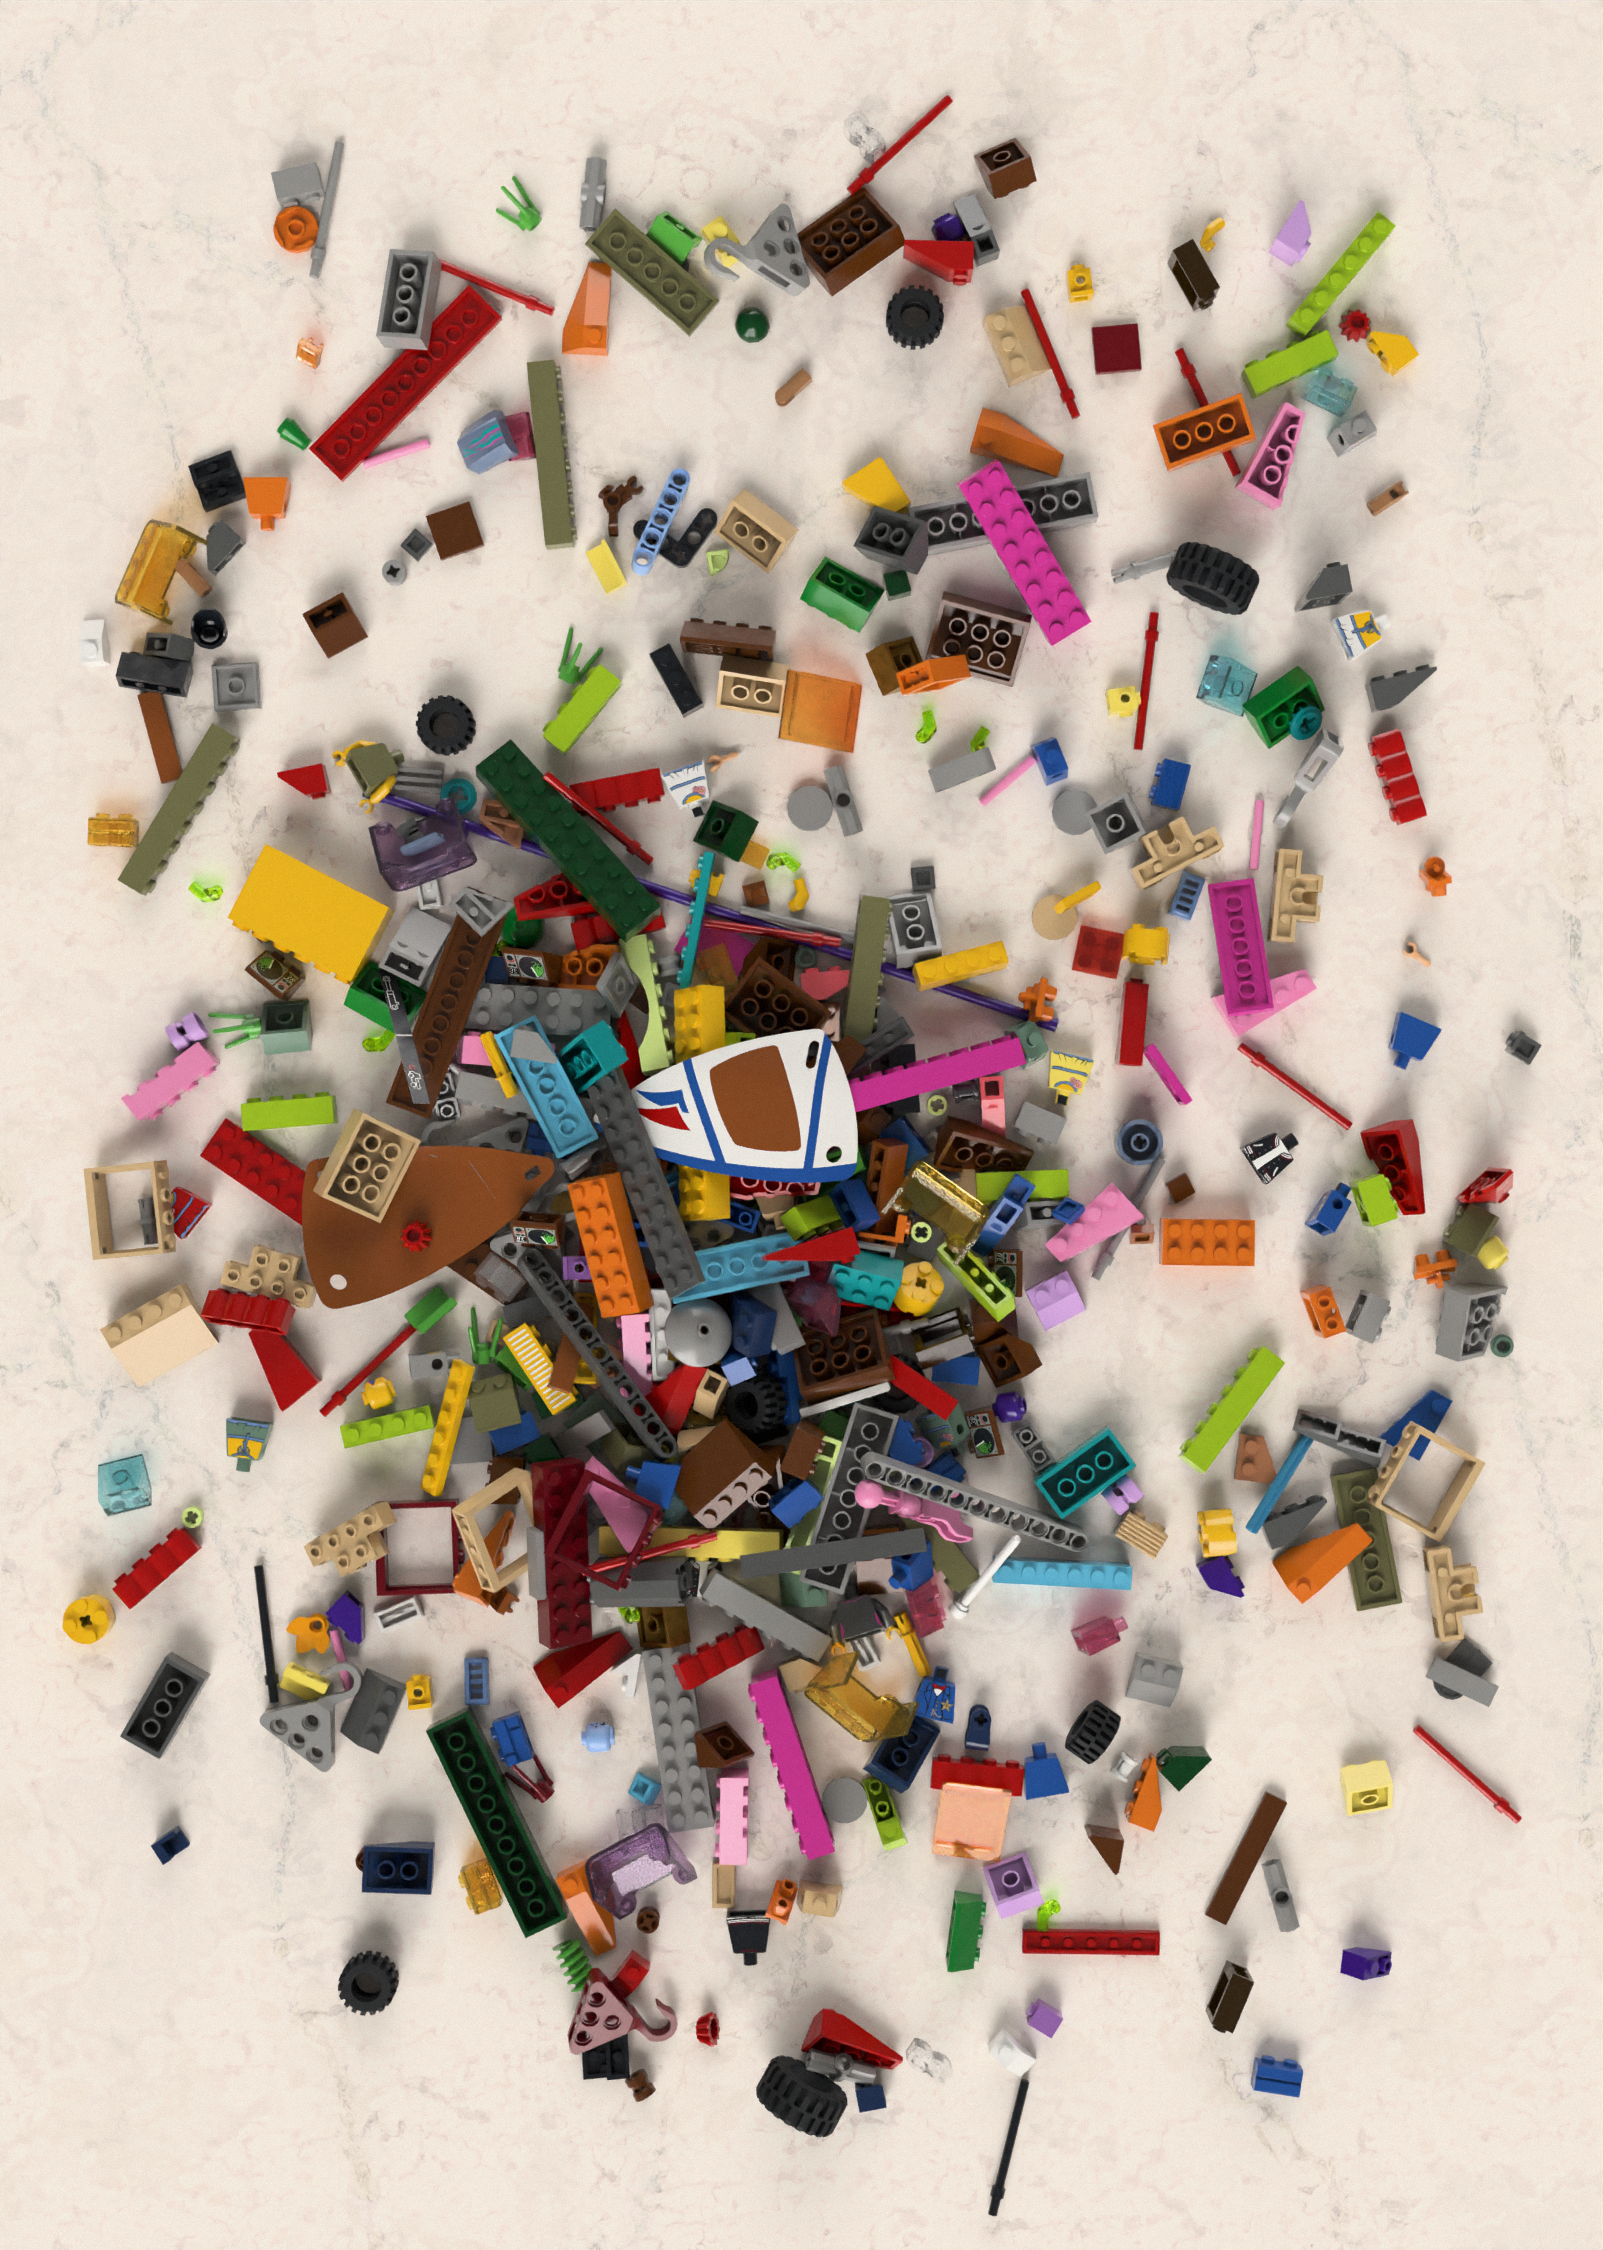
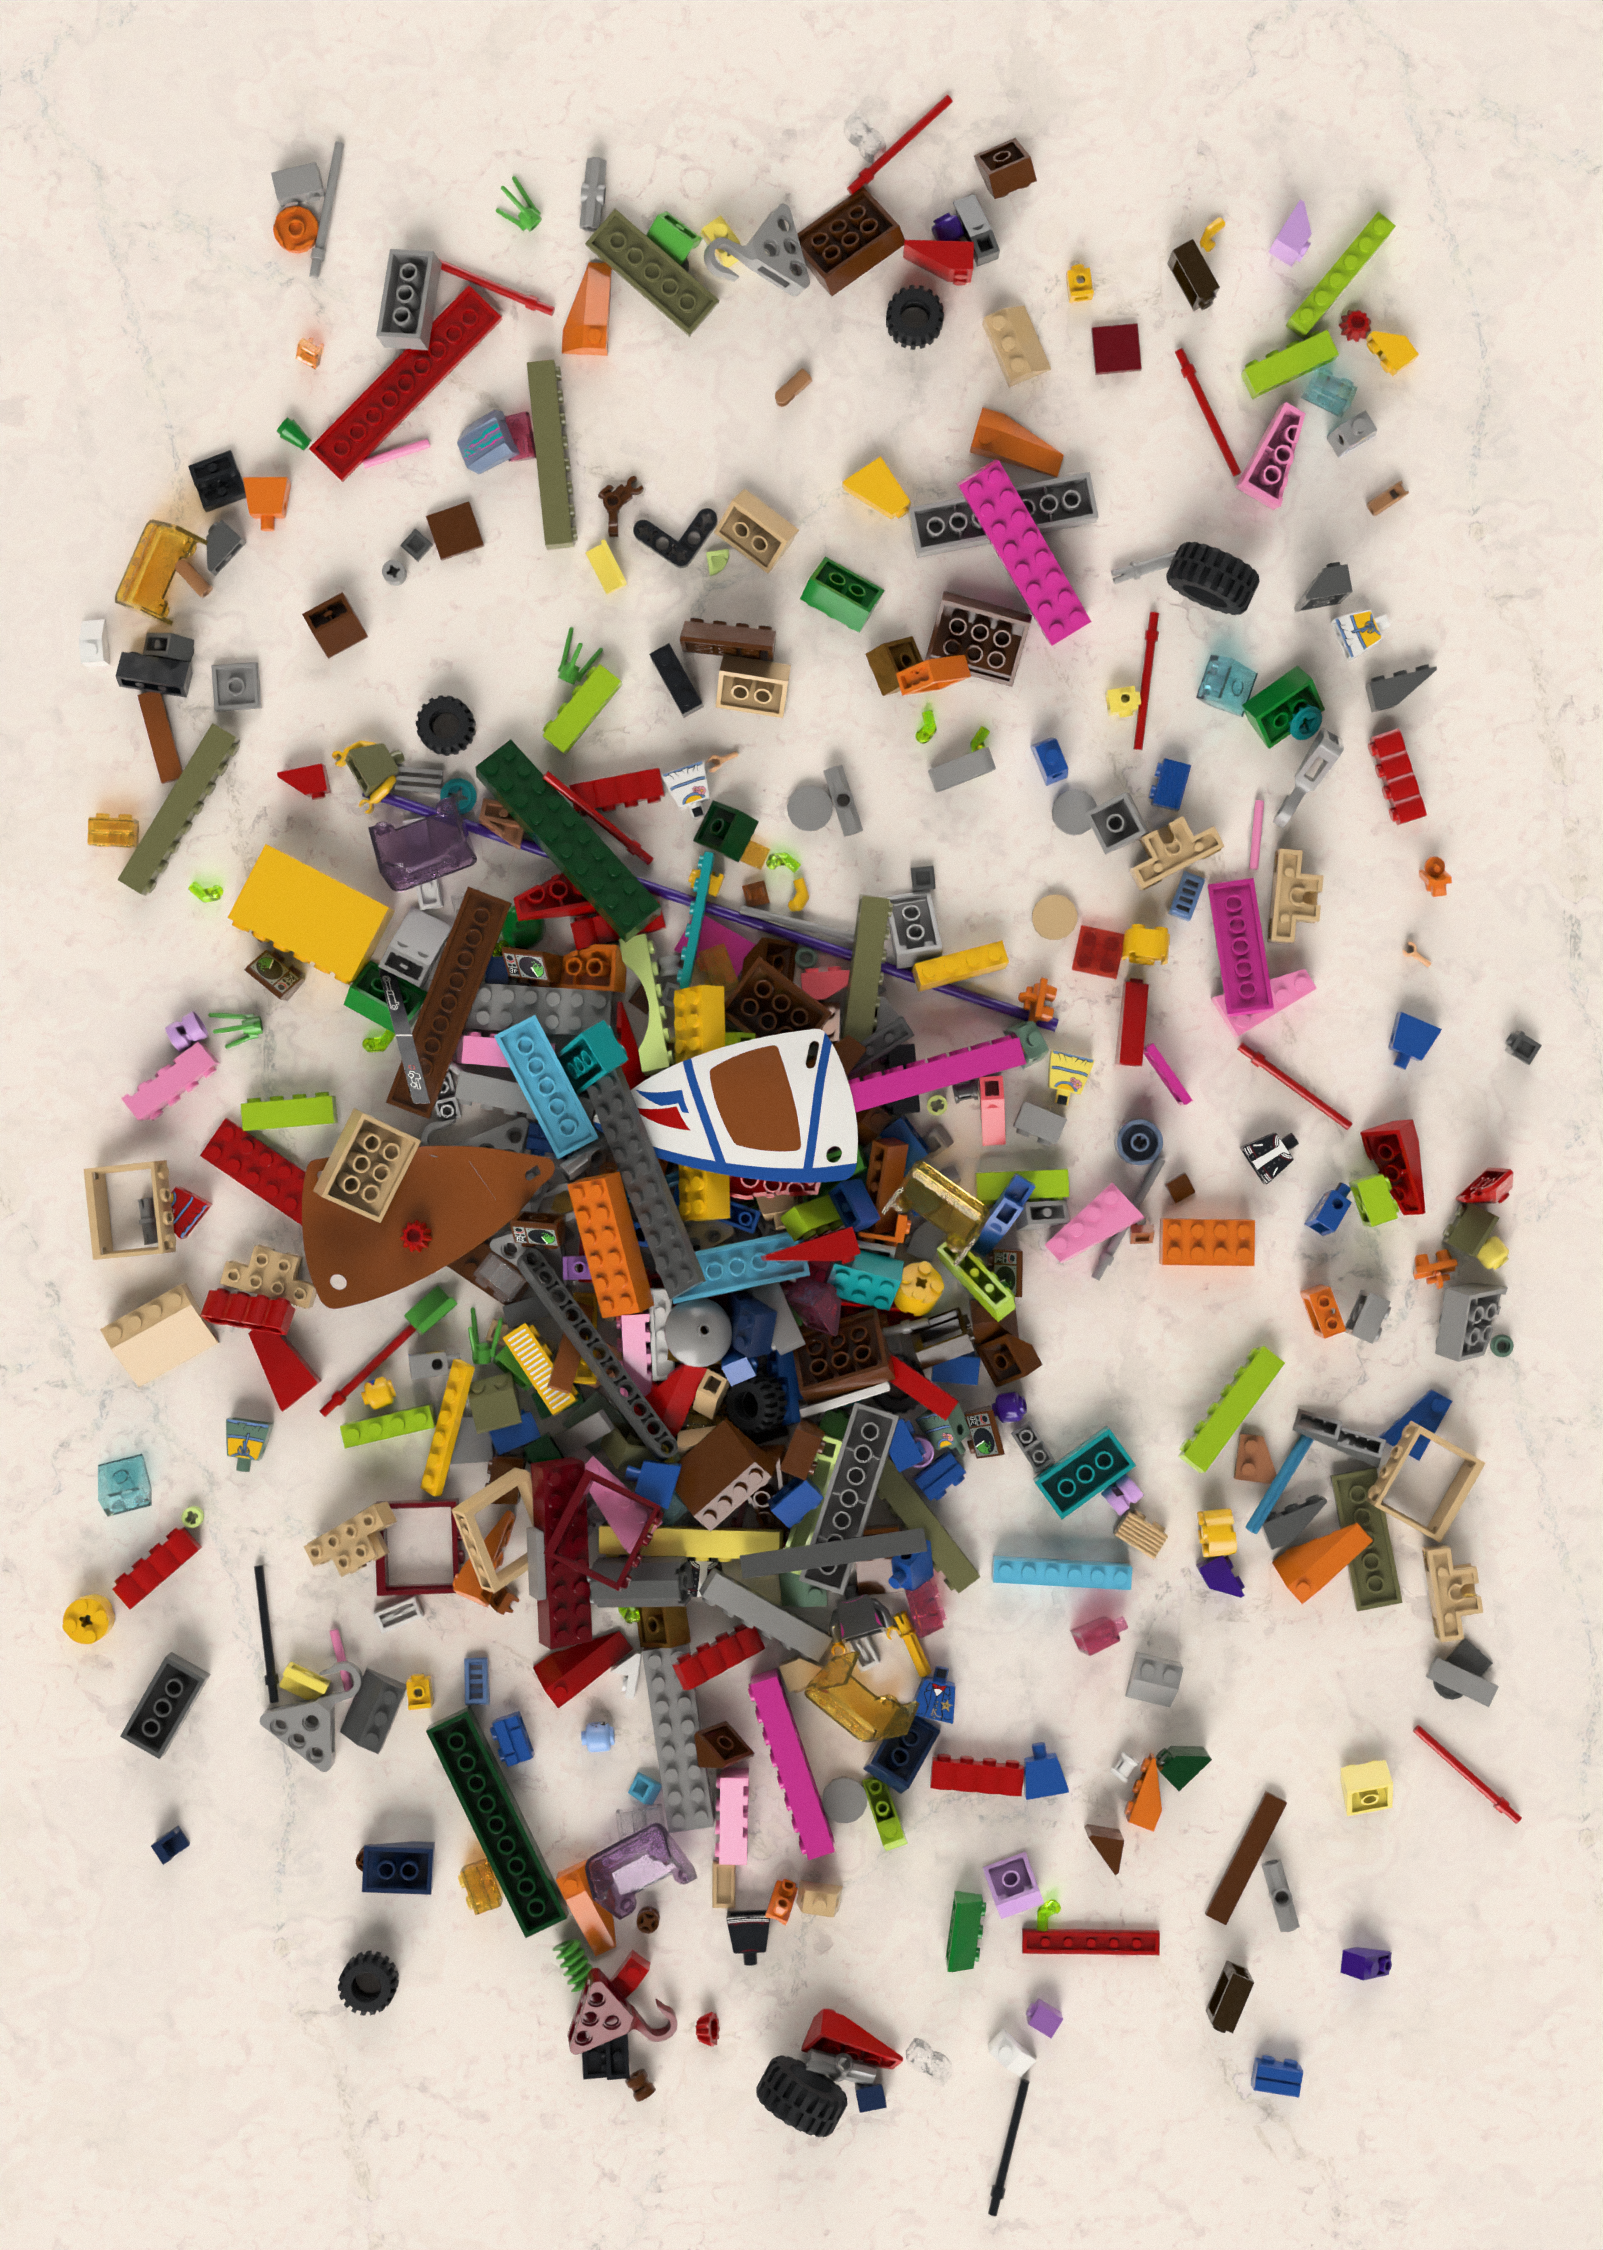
(208, 628): black hair -> none
(286, 1027): sand green slope -> none
(308, 1635): light orange plate -> none
(349, 1616): dark purple slope -> none
(409, 831): dark grey wheel -> none
(422, 844): sand blue piece -> none
(479, 909): light grey wing -> none
(498, 1064): yellow axle -> none
(530, 1046): light grey slope -> none
(539, 1790): dark red plant -> none
(616, 985): light grey tile -> none
(664, 512): light blue beam -> none
(692, 1541): red bar -> none
(752, 324): dark green hair -> none
(816, 938): red bar -> none
(820, 711): clear orange piece -> none
(894, 540): dark grey slope -> none
(896, 585): dark green brick -> none
(906, 1505): bright pink piece -> none
(921, 1225): yellowish green bush -> none
(960, 1607): white piece -> none
(968, 1495): light grey beam -> none
(970, 1146): reddish brown wedge -> none
(971, 1821): clear orange piece -> none
(978, 1732): dark blue piece -> none
(1007, 780): bright pink bar -> none
(1055, 1299): lavender slope -> none
(1067, 394): red bar -> none
(1068, 1211): blue tile -> none
(1077, 897): yellow tile -> none
(1092, 1732): black tyre -> none
(1204, 432): orange brick -> none

